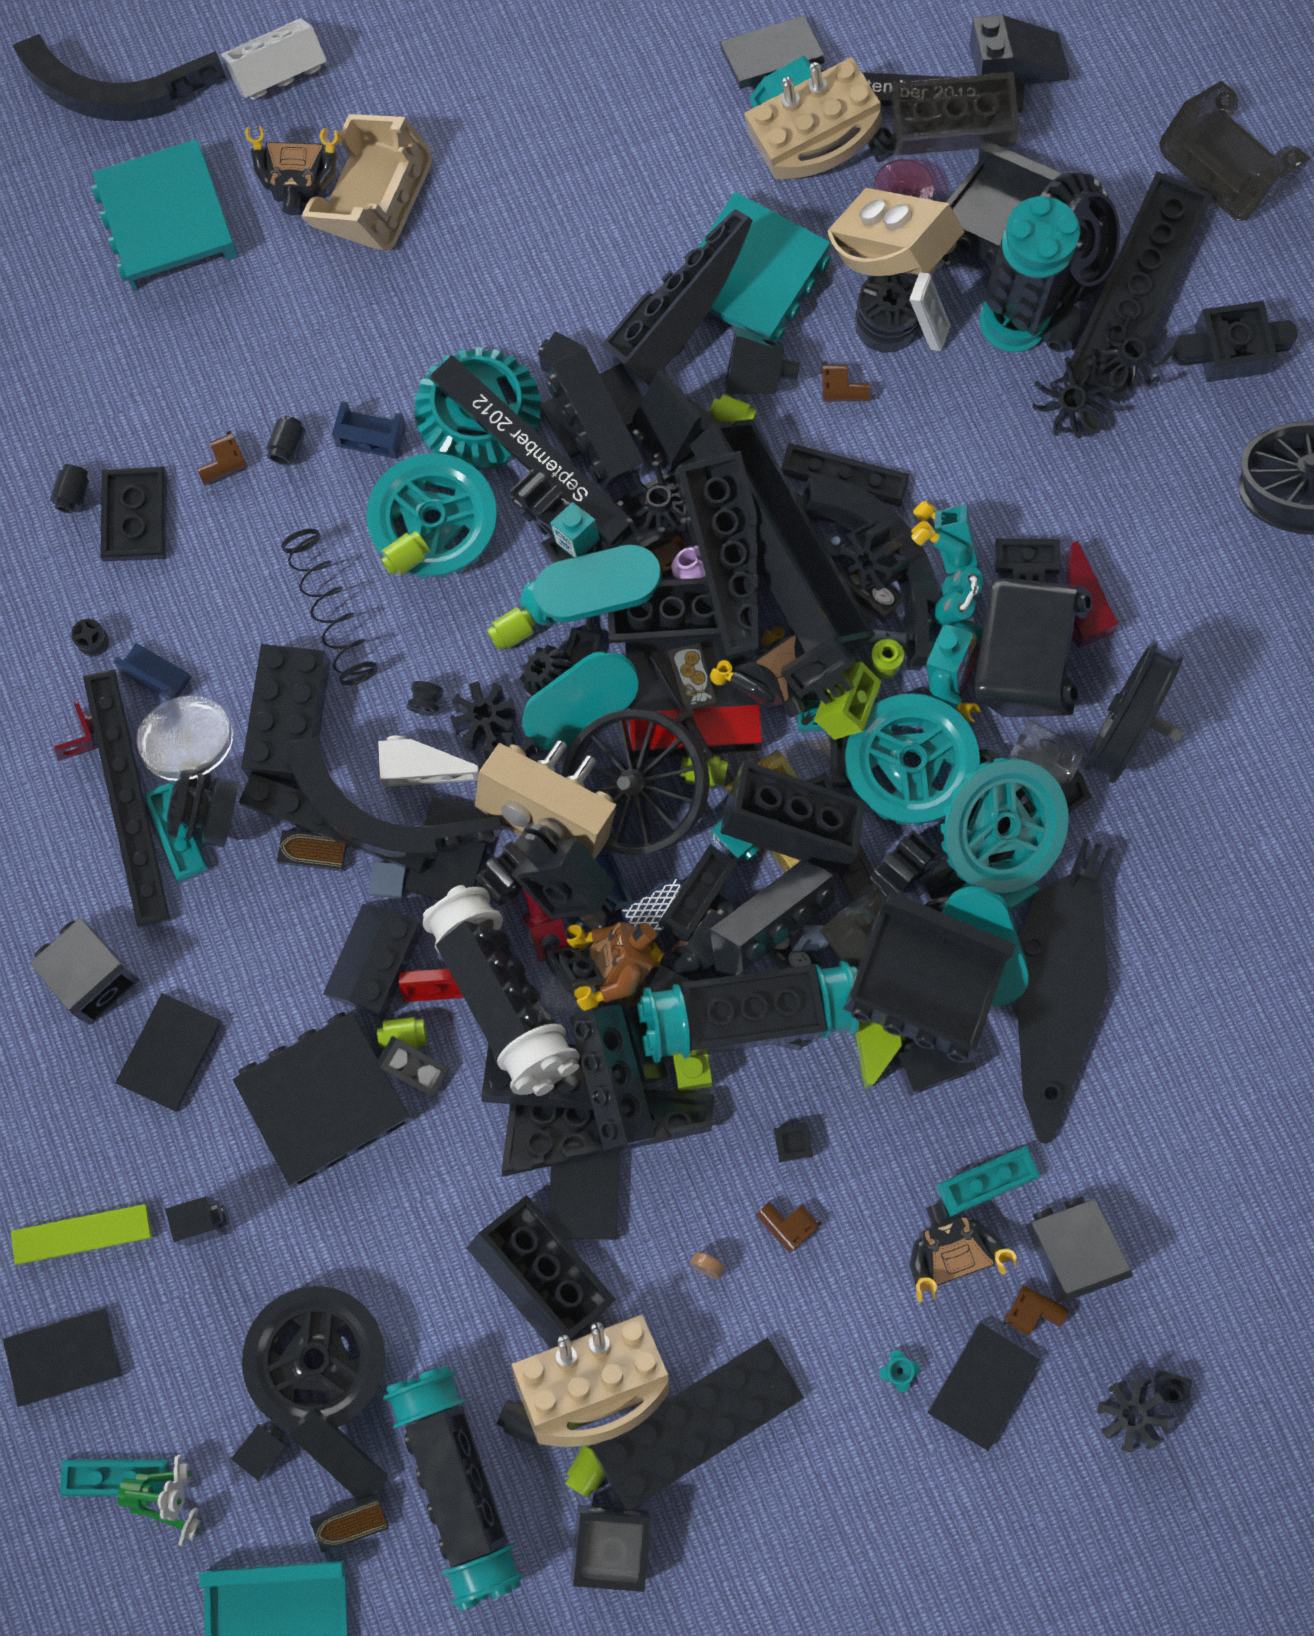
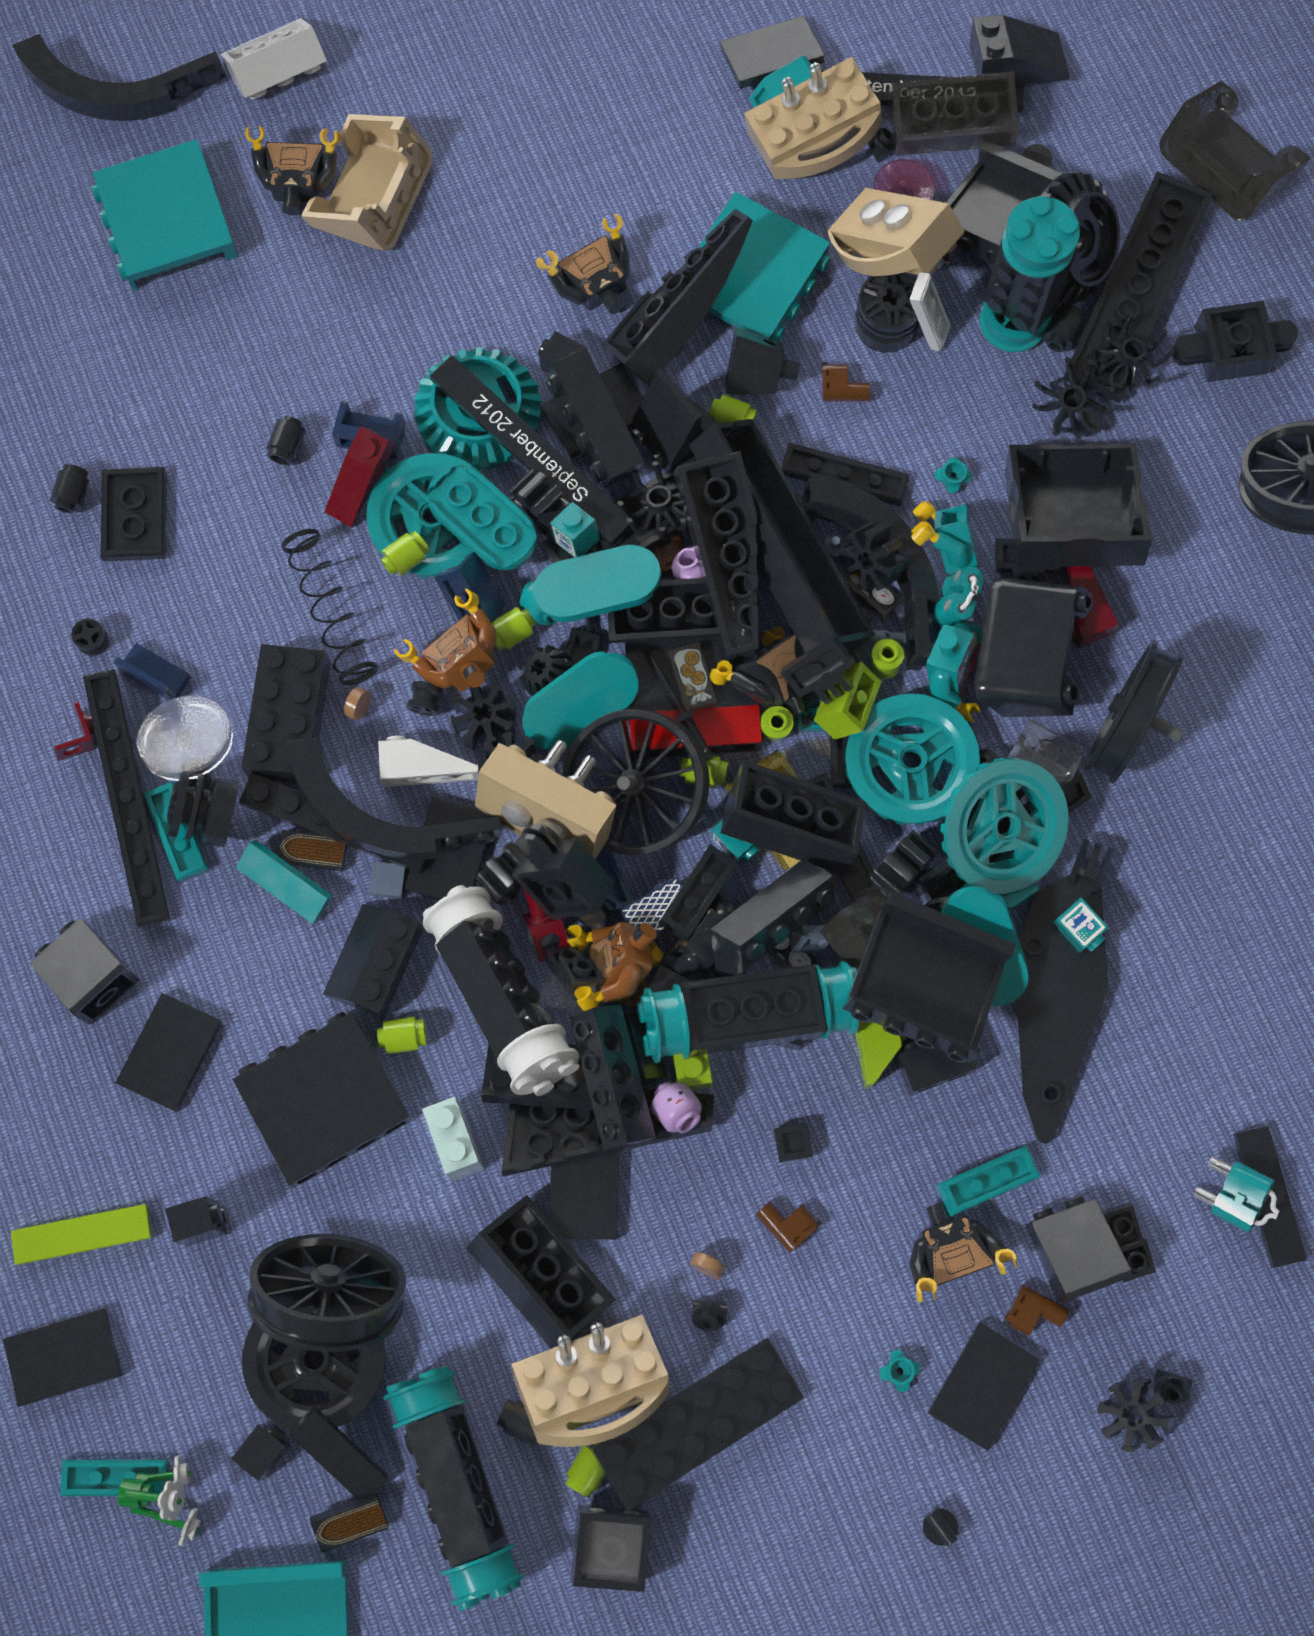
(228, 459): reddish brown piece -> none
(283, 881): none -> teal tile
(305, 1277): none -> black wheel
(357, 703): none -> medium nougat tile
(358, 475): none -> dark red slope
(412, 1066): black piece -> none
(428, 985): red plate -> none
(453, 1139): none -> light aqua brick
(461, 653): none -> dark orange torso
(470, 576): none -> dark blue panel
(482, 517): none -> teal tile
(594, 272): none -> torso
(676, 1107): none -> lavender head
(709, 1315): none -> black plate
(776, 734): none -> lime brick
(940, 1527): none -> black plate
(957, 467): none -> teal plate
(1039, 154): none -> clear smoke tile
(1077, 505): none -> black tile
(1081, 926): none -> brick
(1128, 1235): none -> black slope
(1241, 1196): none -> teal piece
(1279, 1234): none -> black tile

